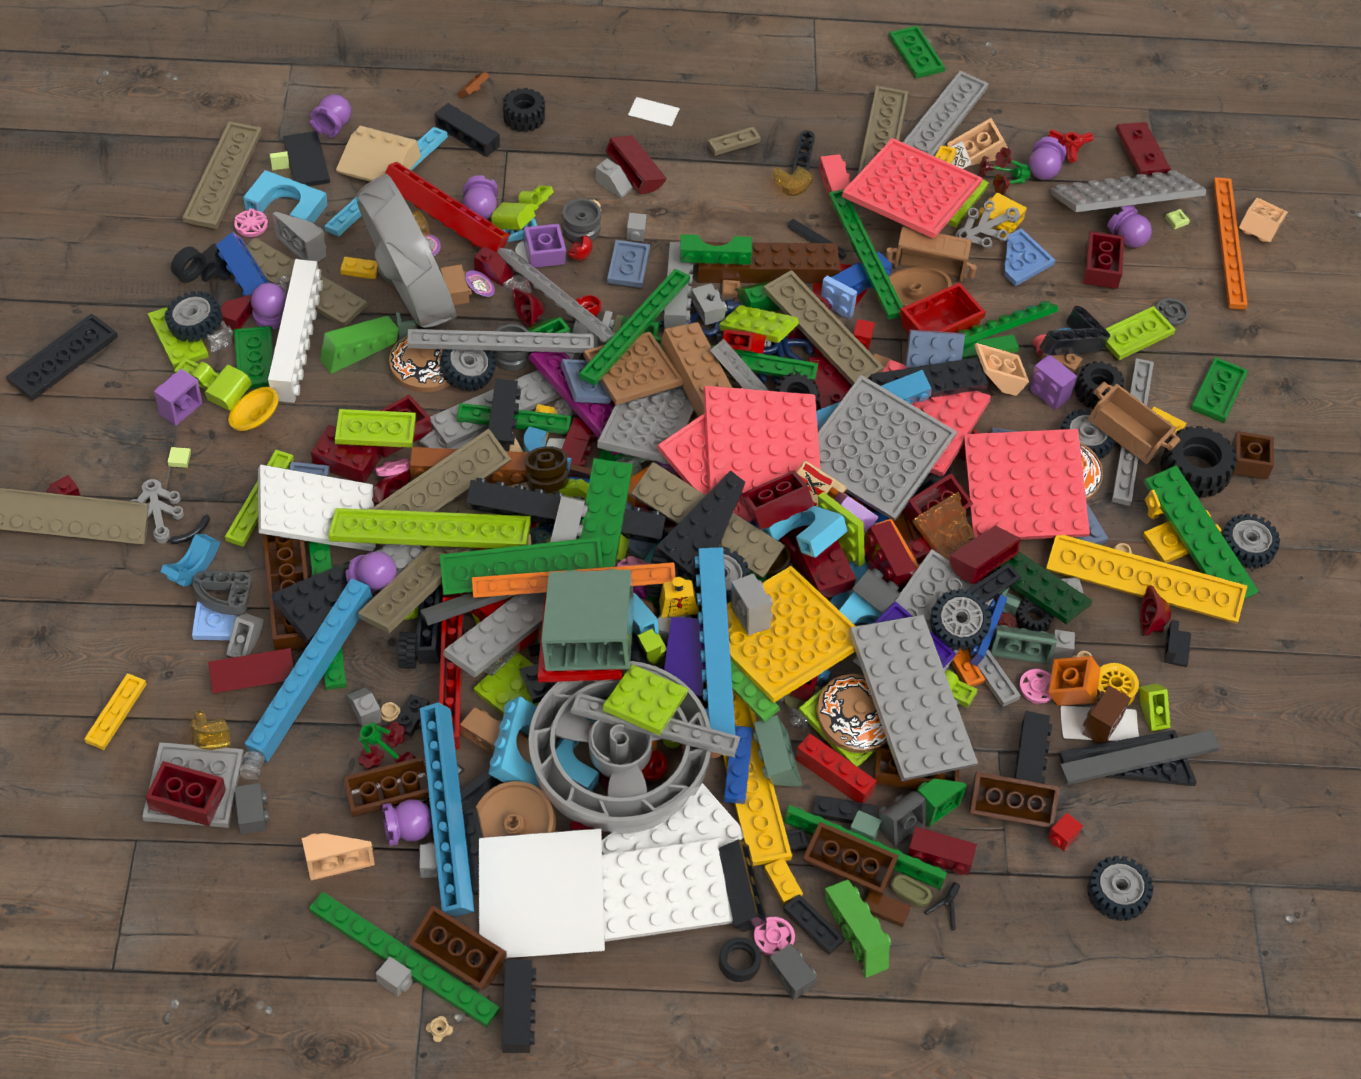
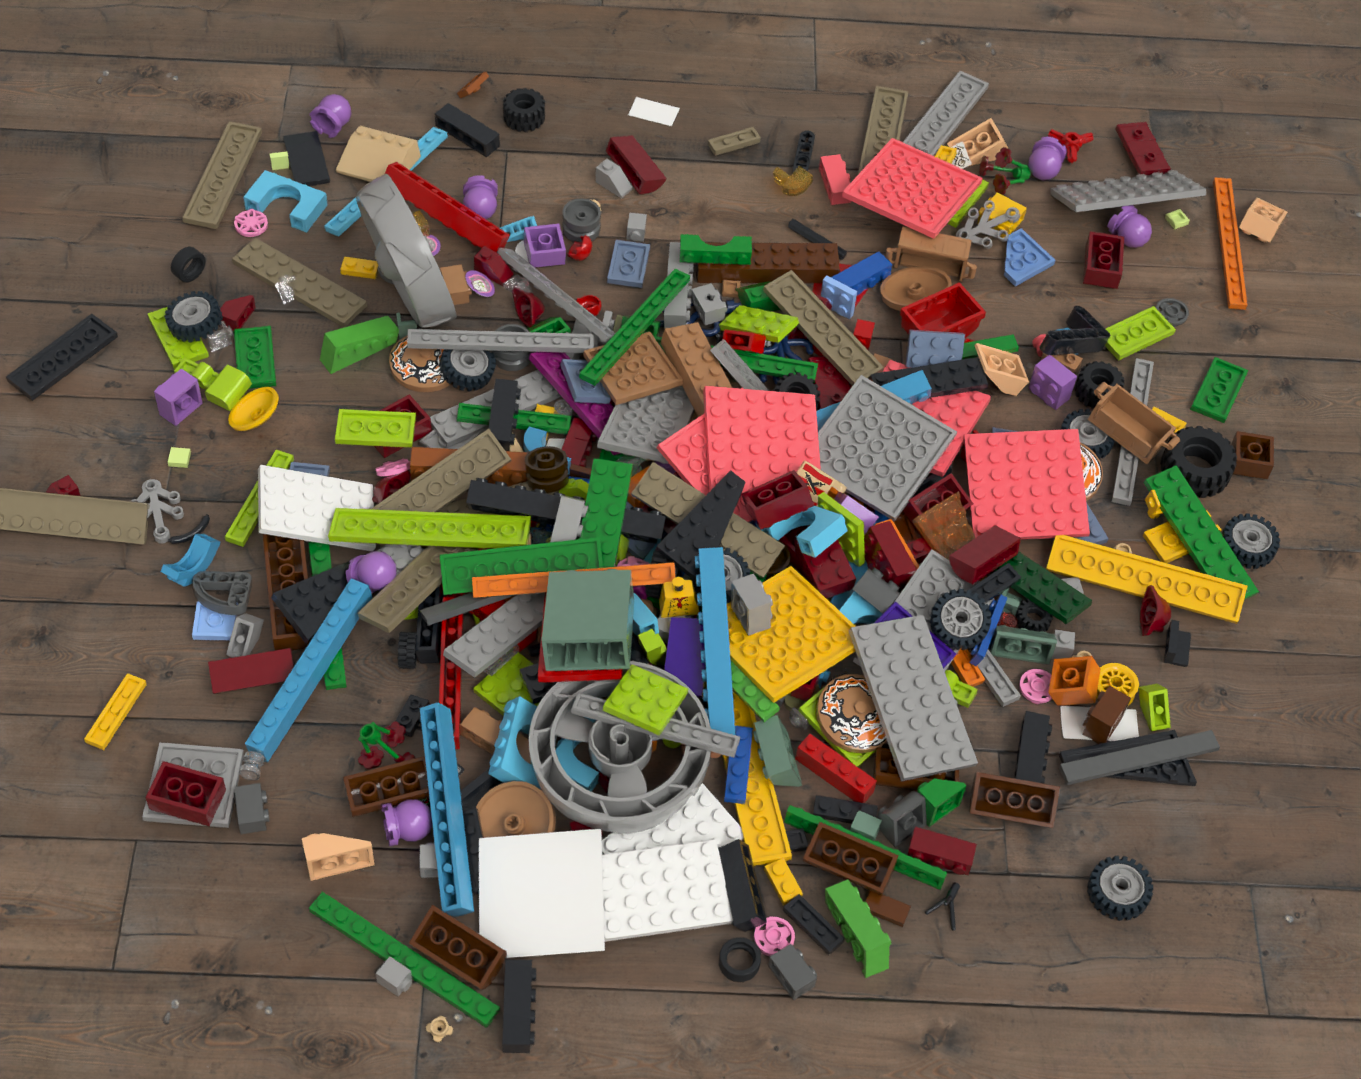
(209, 734): clear yellow brick -> none
(214, 265): black panel -> none
(241, 263): blue brick -> none
(268, 305): medium lavender tile -> none
(295, 330): white brick -> none
(300, 237): light grey slope -> none
(345, 460): dark red brick -> none
(364, 706): light grey slope -> none
(389, 712): tan plate -> none
(517, 215): lime plate -> none
(656, 767): red hair -> none
(866, 254): green plate -> none
(911, 891): olive tile -> none
(916, 52): green tile -> none
(1008, 322): green plate -> none
(1065, 832): red brick -> none

